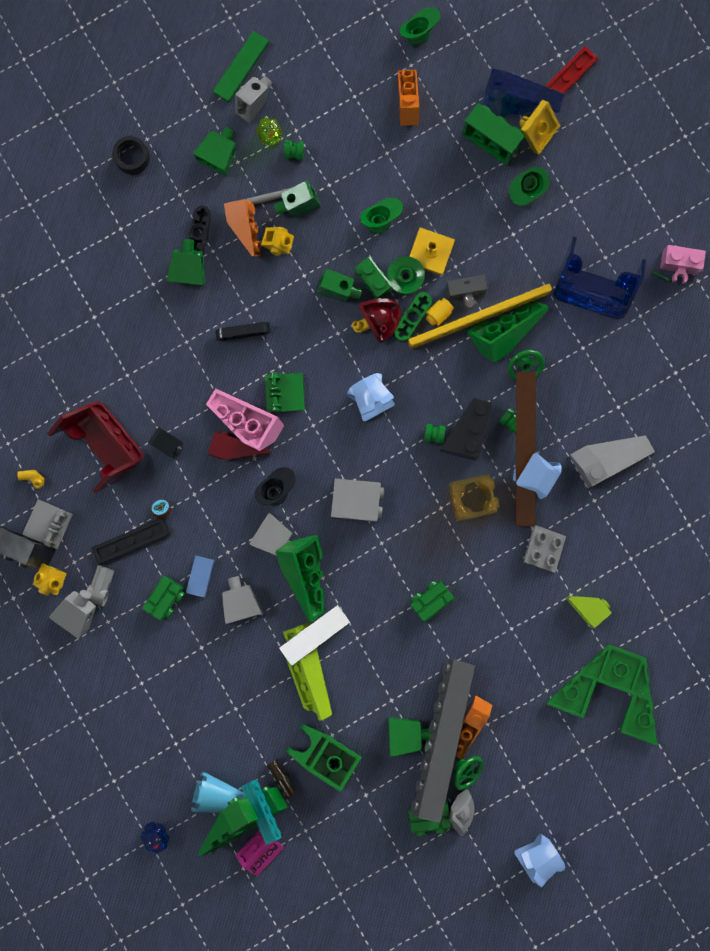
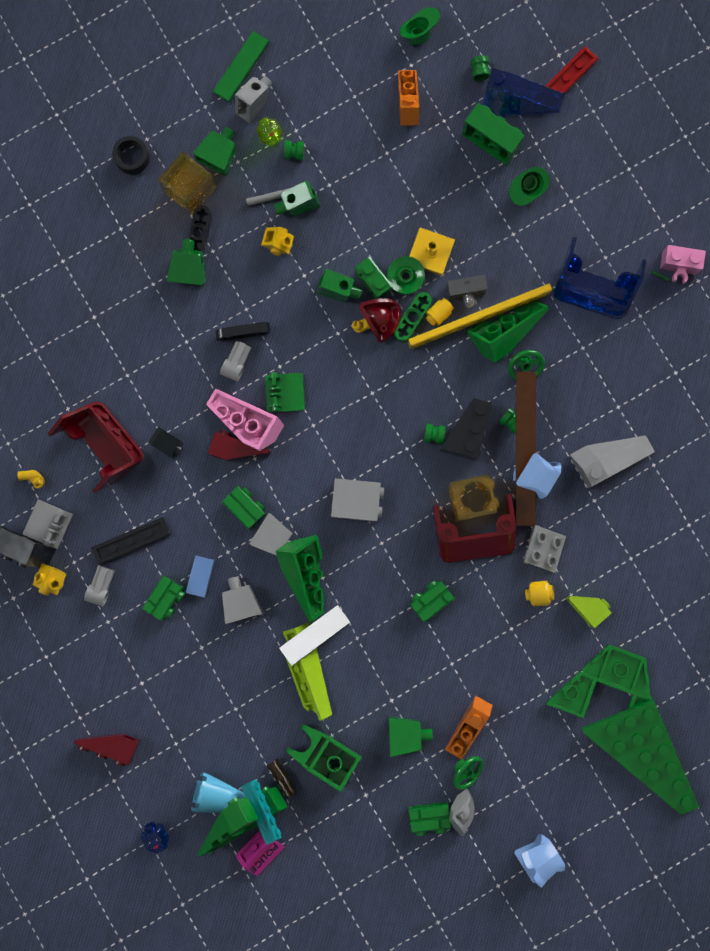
(75, 613): light grey torso -> none
(115, 746): none -> dark red slope
(161, 508): tile -> none
(187, 182): none -> clear yellow brick
(234, 365): none -> light grey piece
(241, 220): orange slope -> none
(244, 508): none -> green brick
(275, 487): black piece -> none
(371, 396): light blue piece -> none
(379, 216): green piece -> none
(443, 740): dark grey brick -> none
(477, 546): none -> dark red windscreen
(480, 68): none -> green wheel
(539, 126): yellow tile -> none
(539, 593): none -> yellow head
(644, 748): none -> green wing

